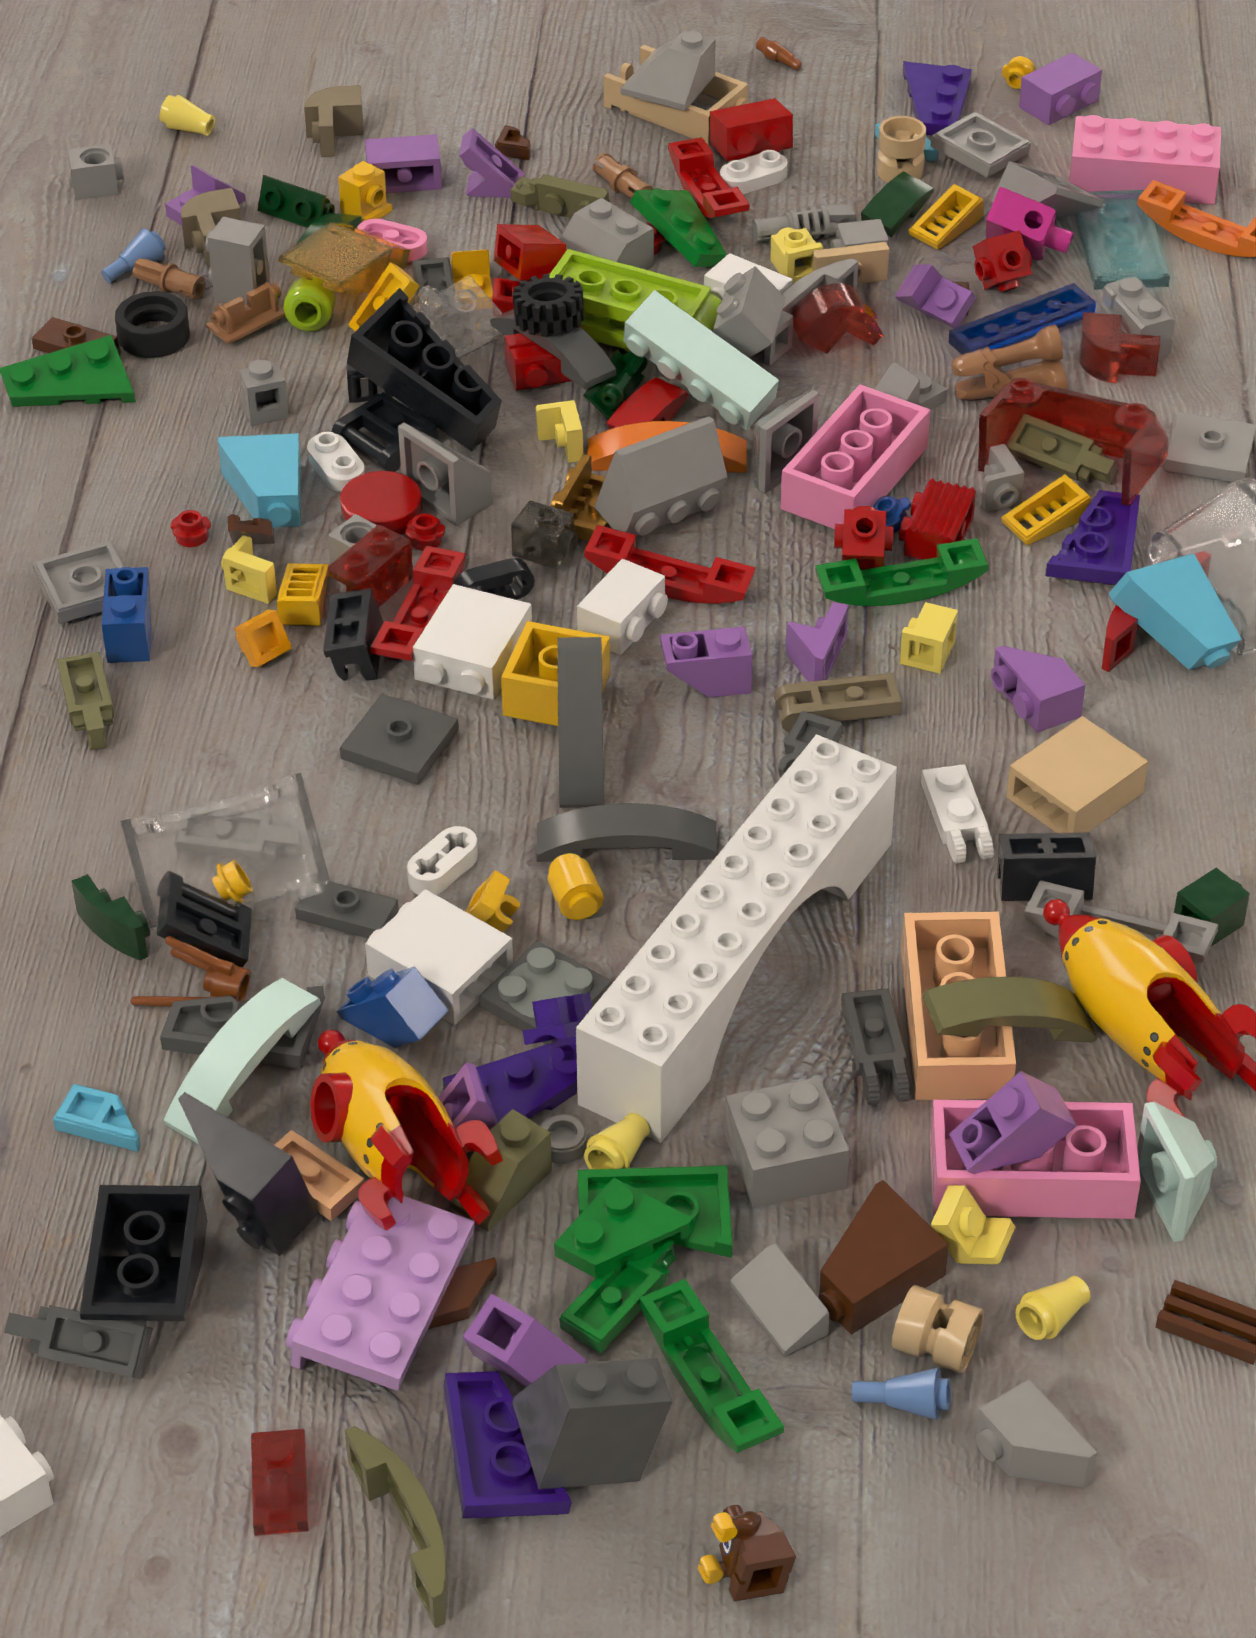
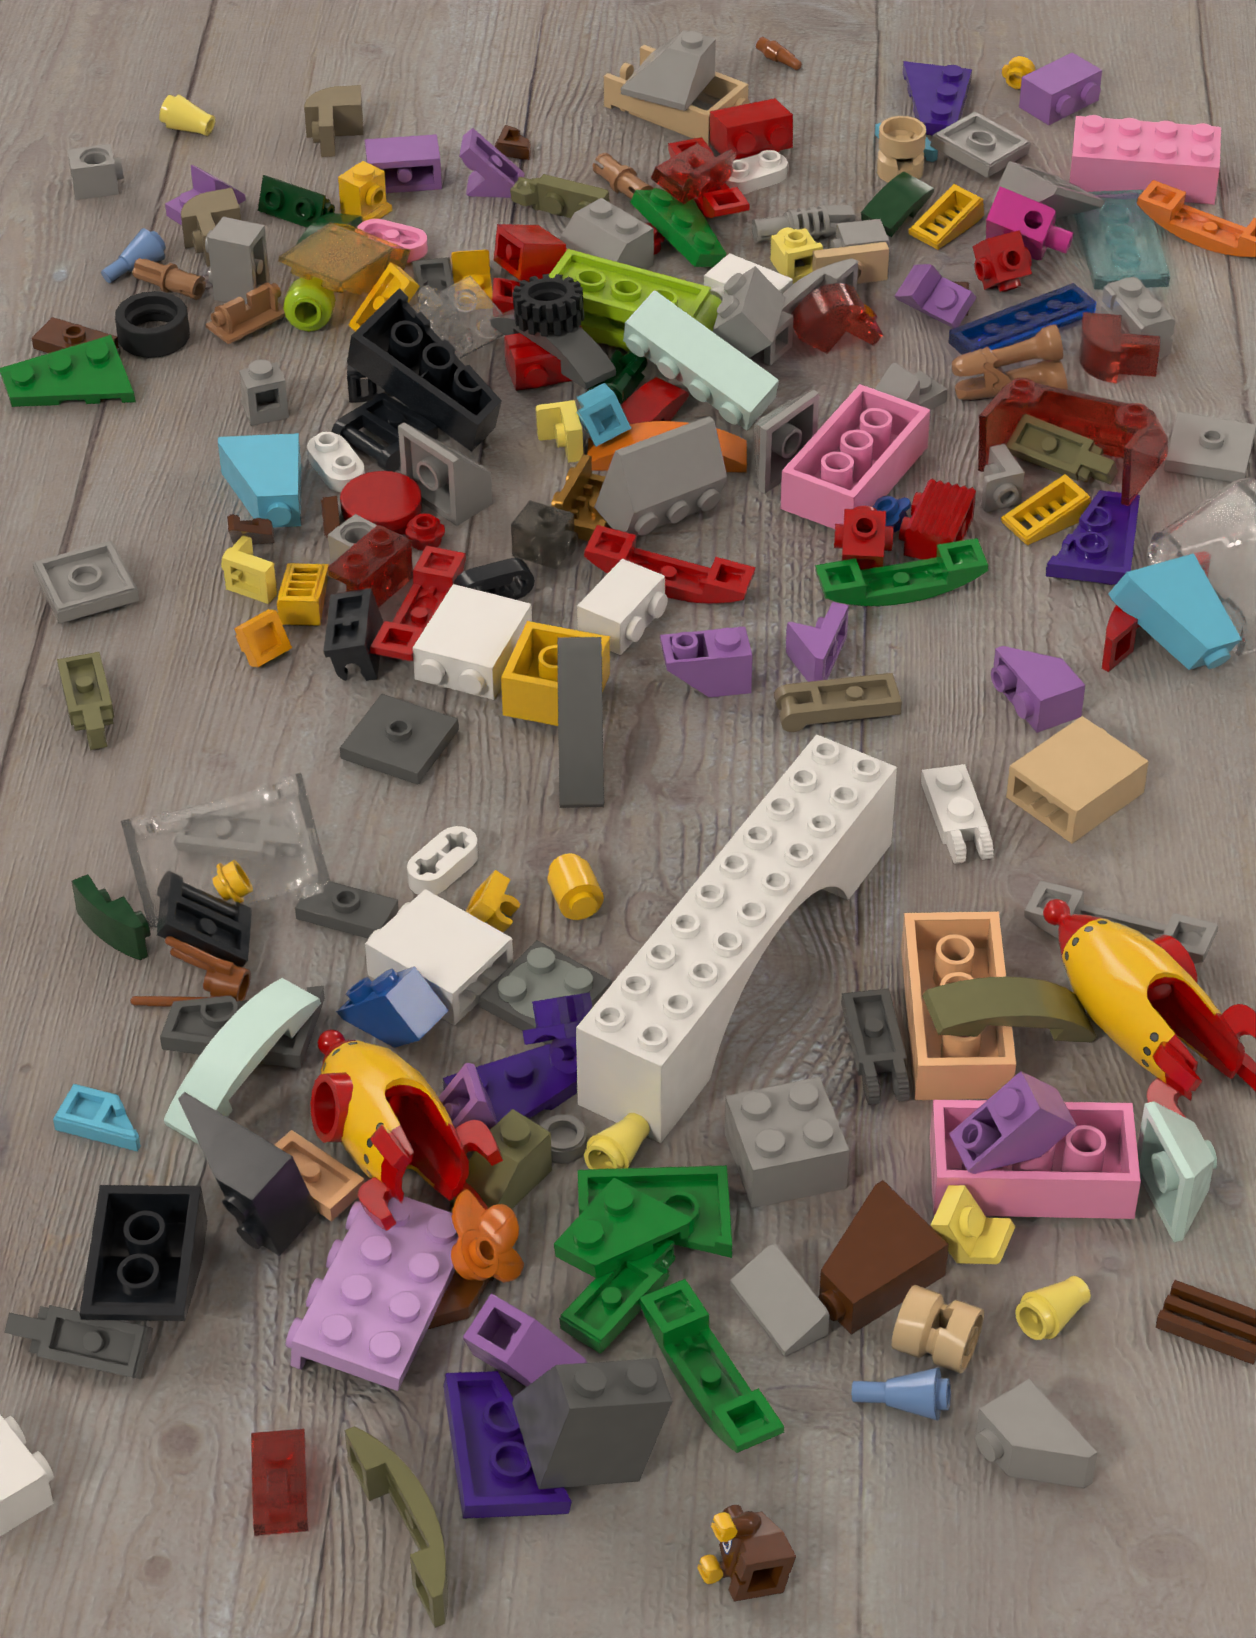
(127, 615): blue slope -> none
(190, 528): red plate -> none
(330, 514): none -> reddish brown tile
(485, 1240): none -> orange plate
(601, 414): none -> medium azure brick
(627, 826): dark grey slope -> none
(693, 172): none -> clear red bracket
(803, 732): dark grey plate -> none
(929, 638): light yellow brick -> none
(1047, 857): black hinge -> none
(1214, 900): dark green brick -> none

